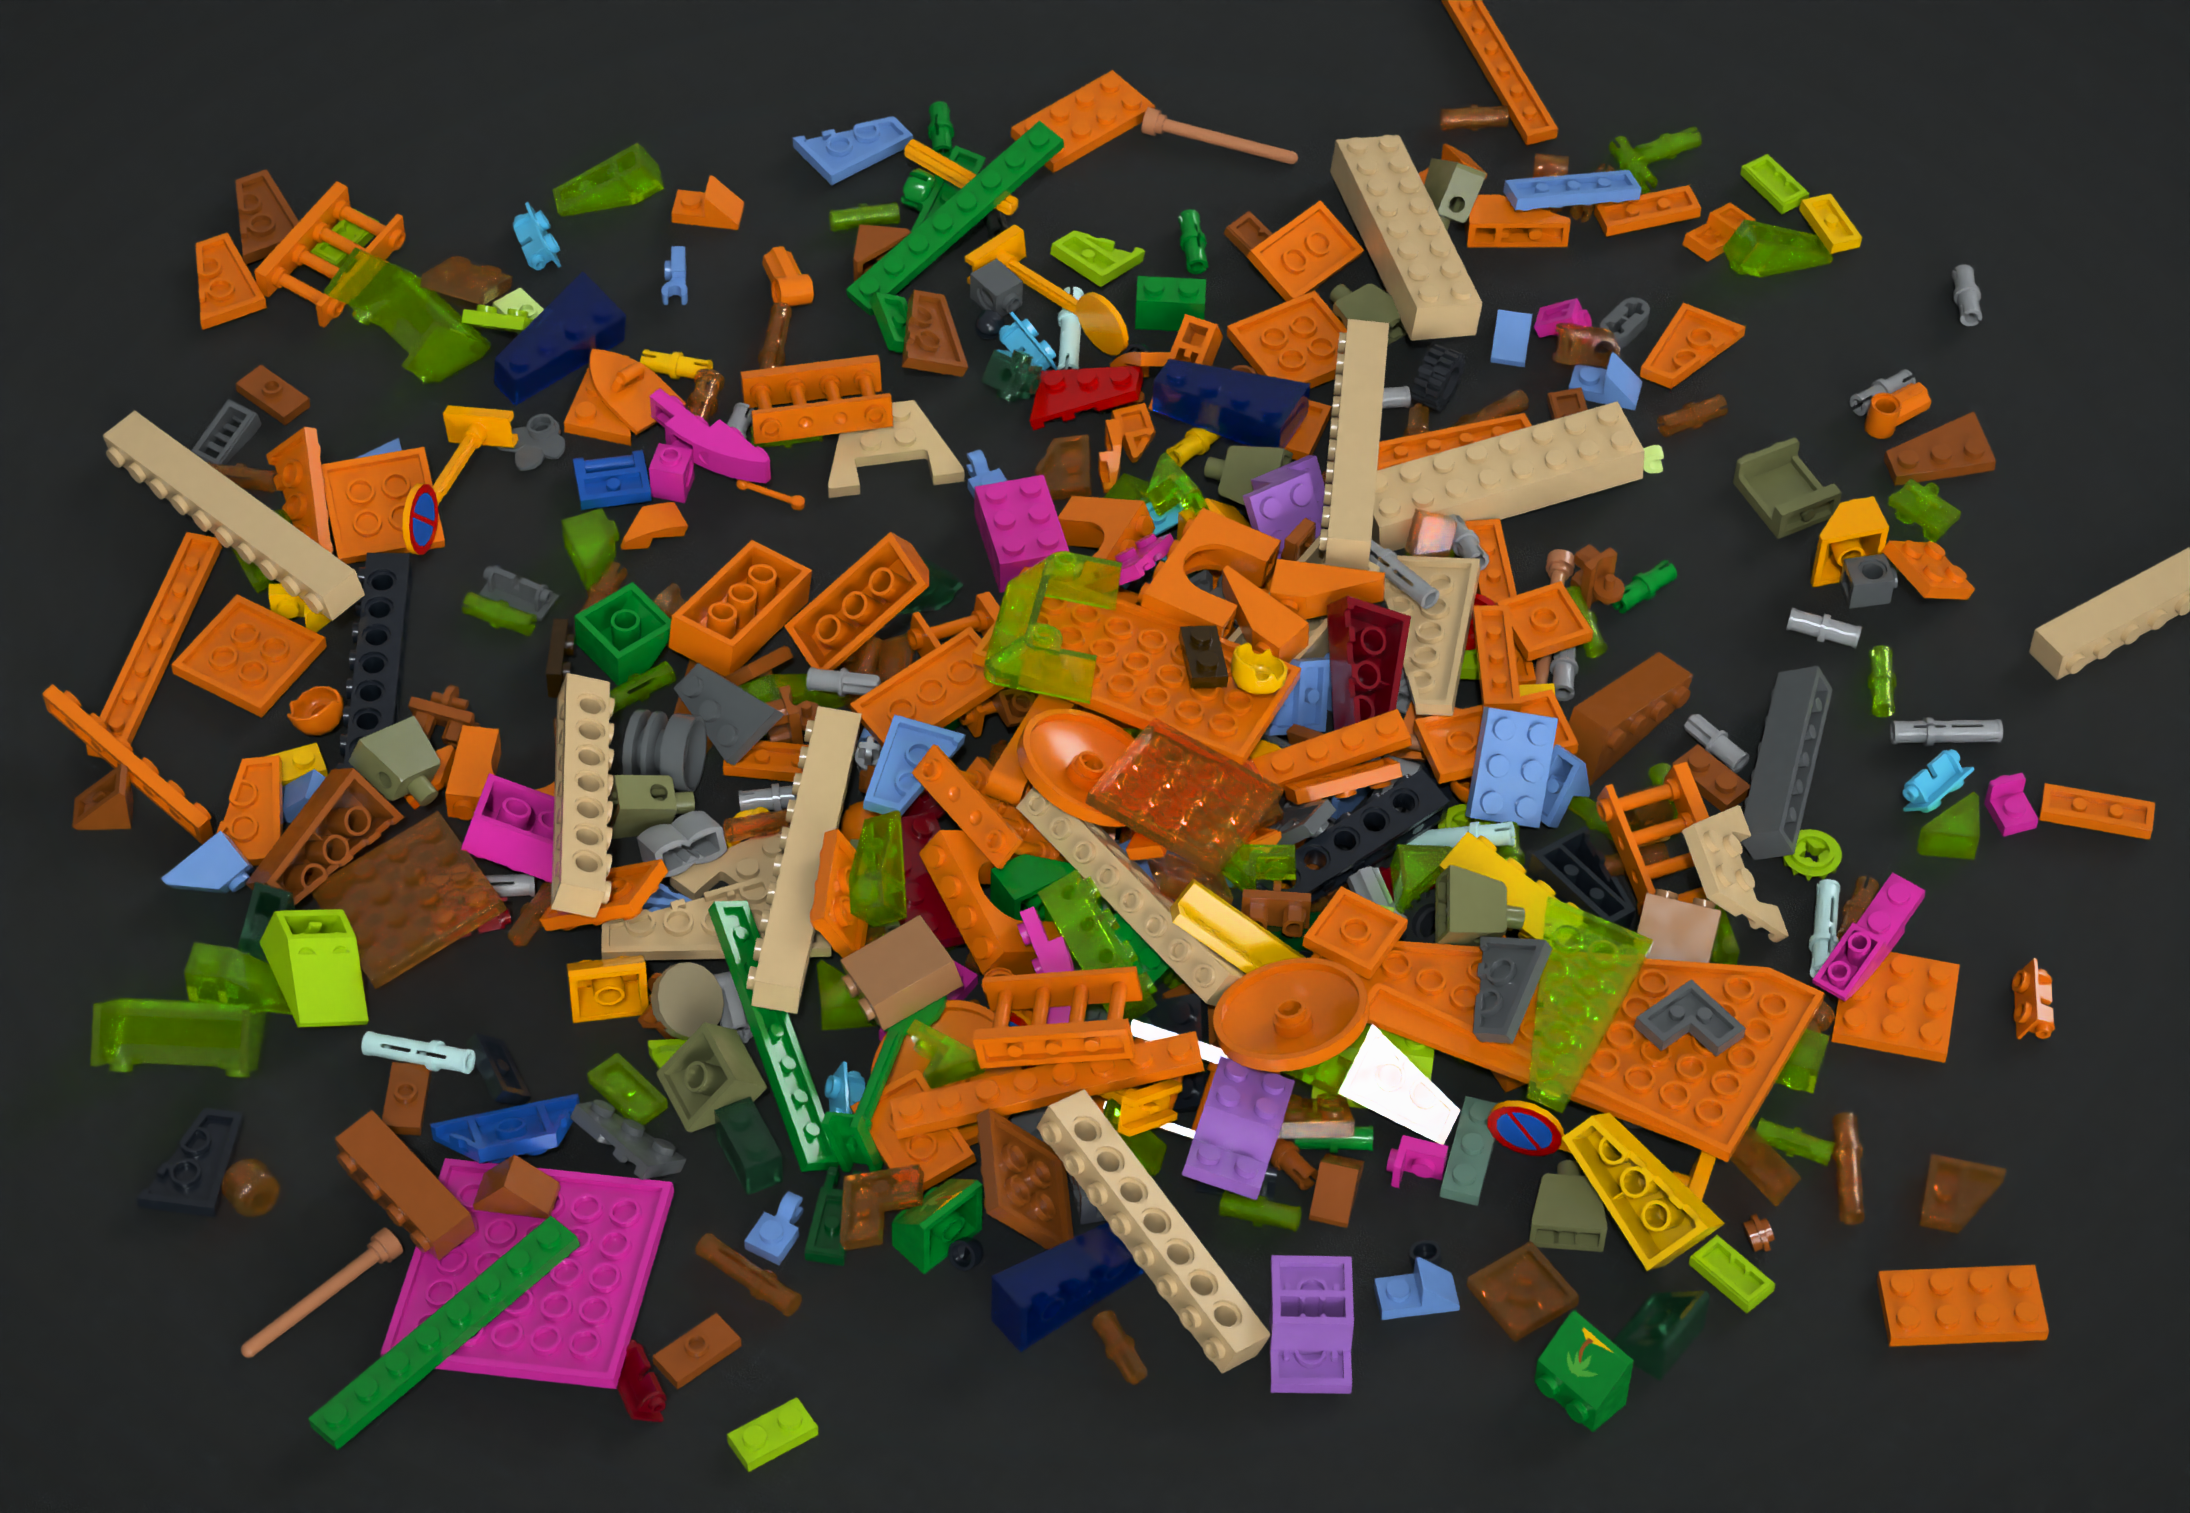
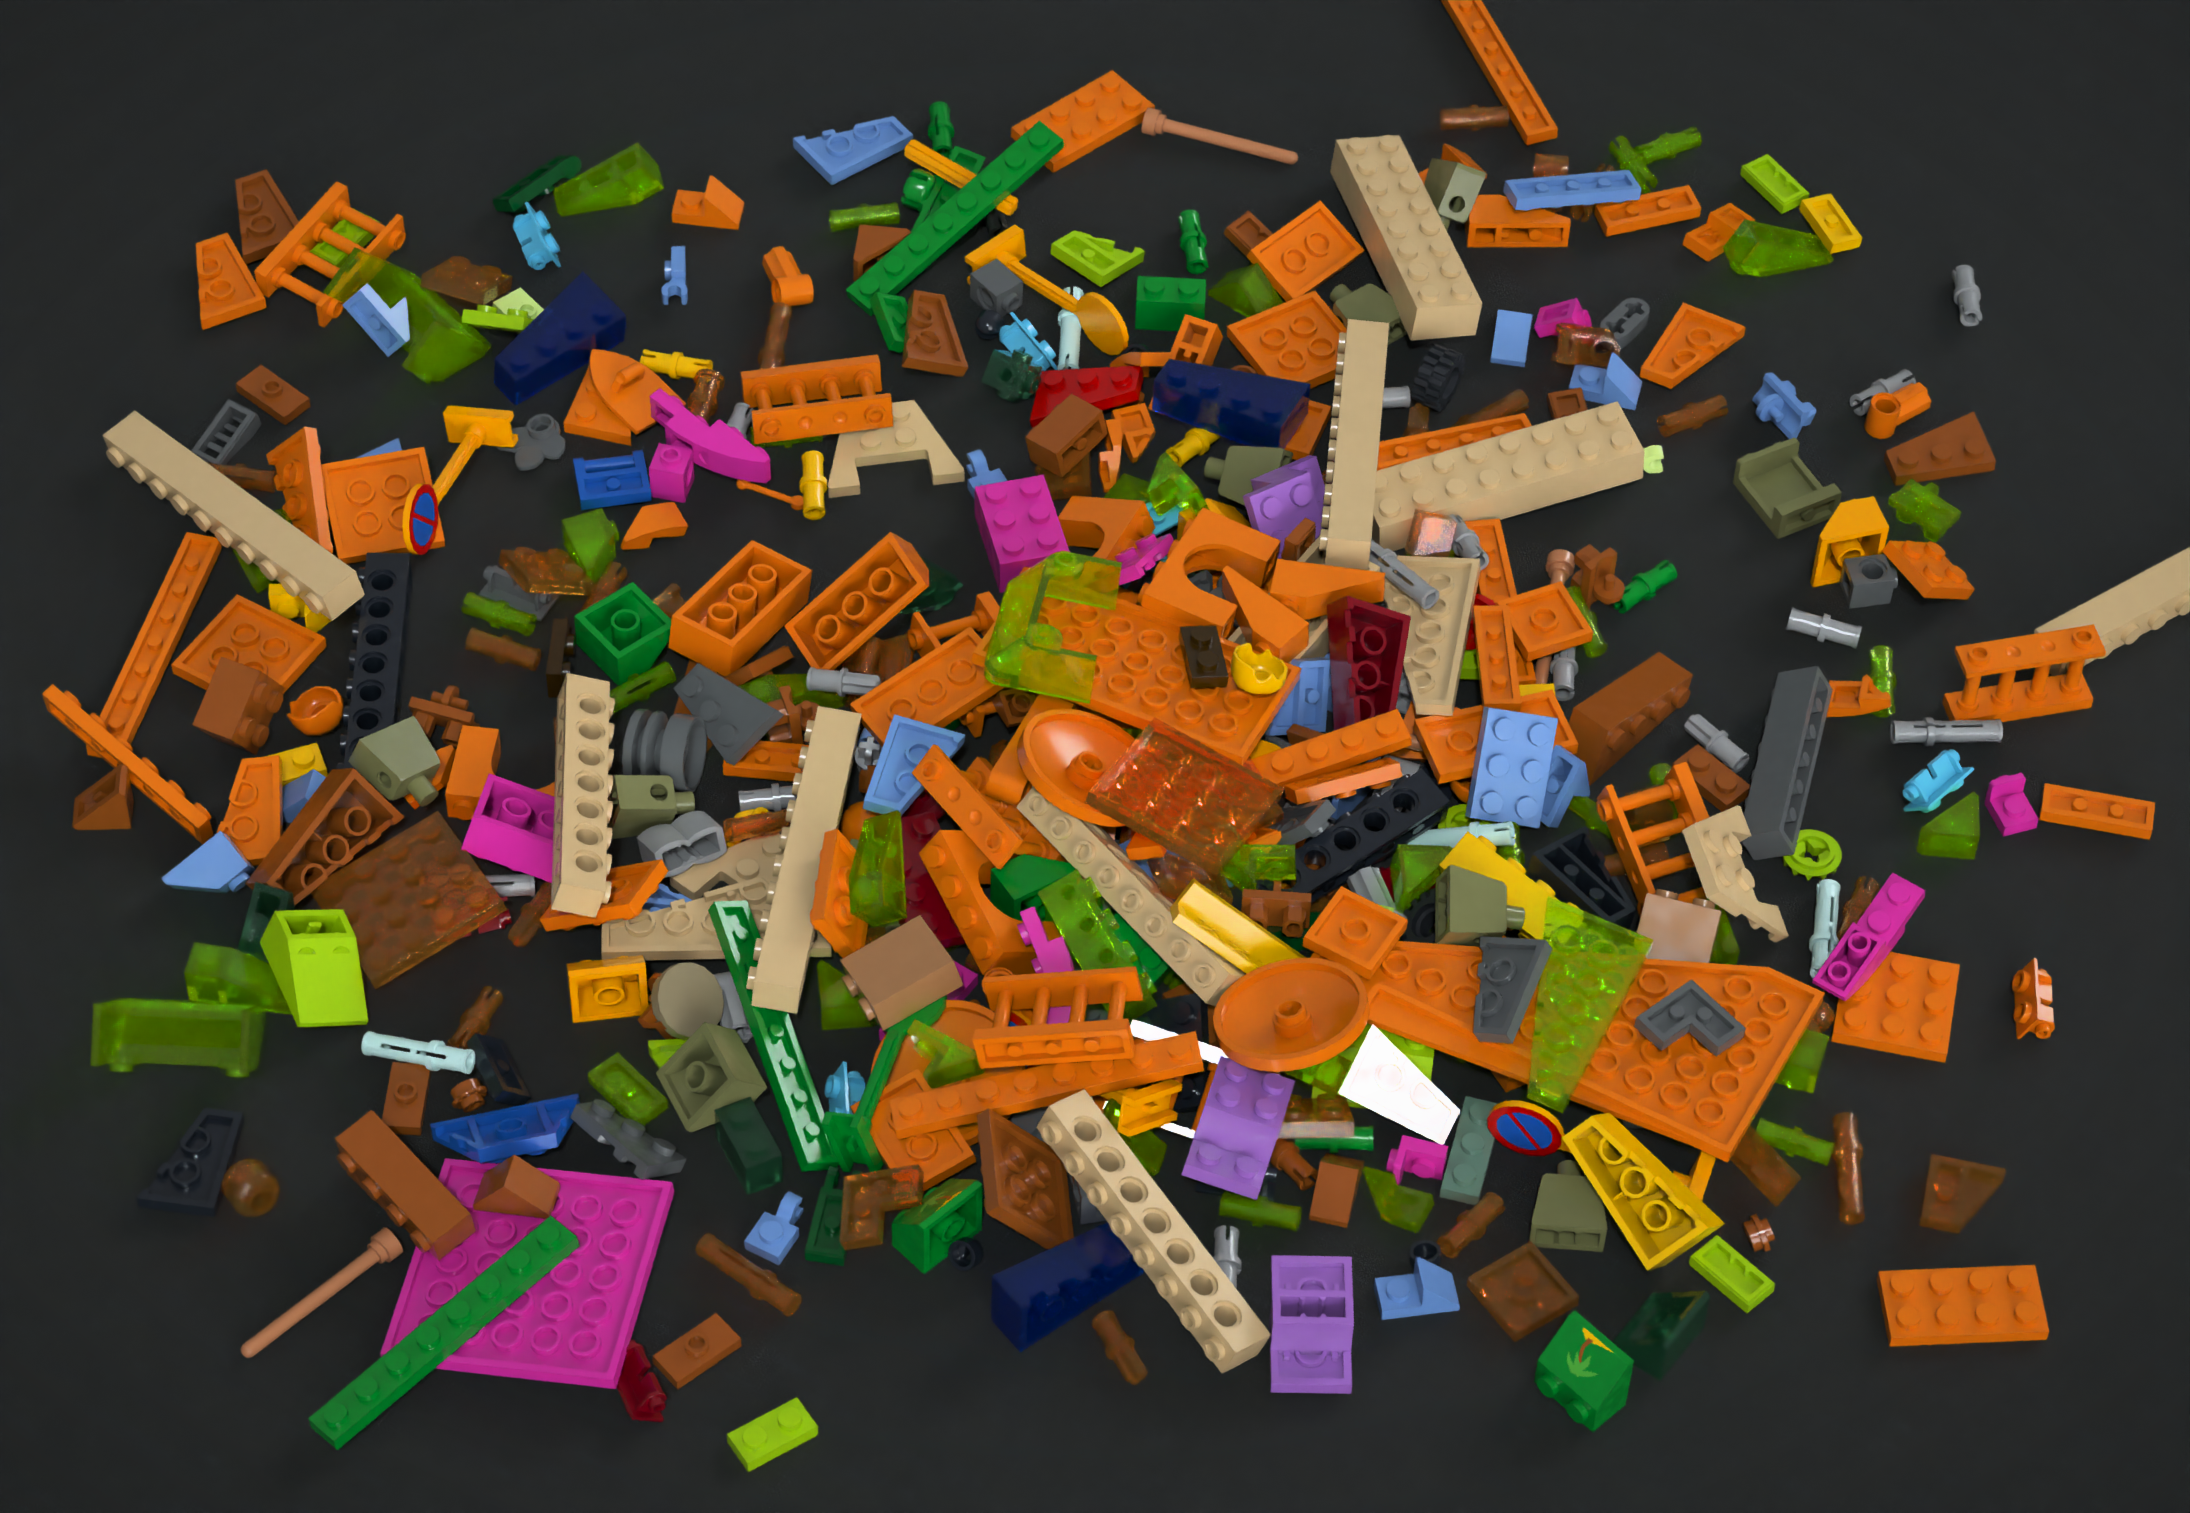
(239, 706): none -> dark orange brick
(384, 325): none -> medium blue slope
(468, 1095): none -> dark orange plate
(476, 1018): none -> clear orange pin
(503, 649): none -> clear orange pin
(537, 183): none -> dark green hinge
(545, 571): none -> clear orange plate
(813, 485): none -> yellow pin
(1066, 435): none -> dark orange brick
(1227, 1252): none -> light grey pin
(1246, 291): none -> clear neon green slope
(1397, 1203): none -> clear neon green slope
(1471, 1225): none -> clear orange pin
(1779, 404): none -> medium blue hips
(1856, 698): none -> orange slope
(2031, 697): none -> orange fence

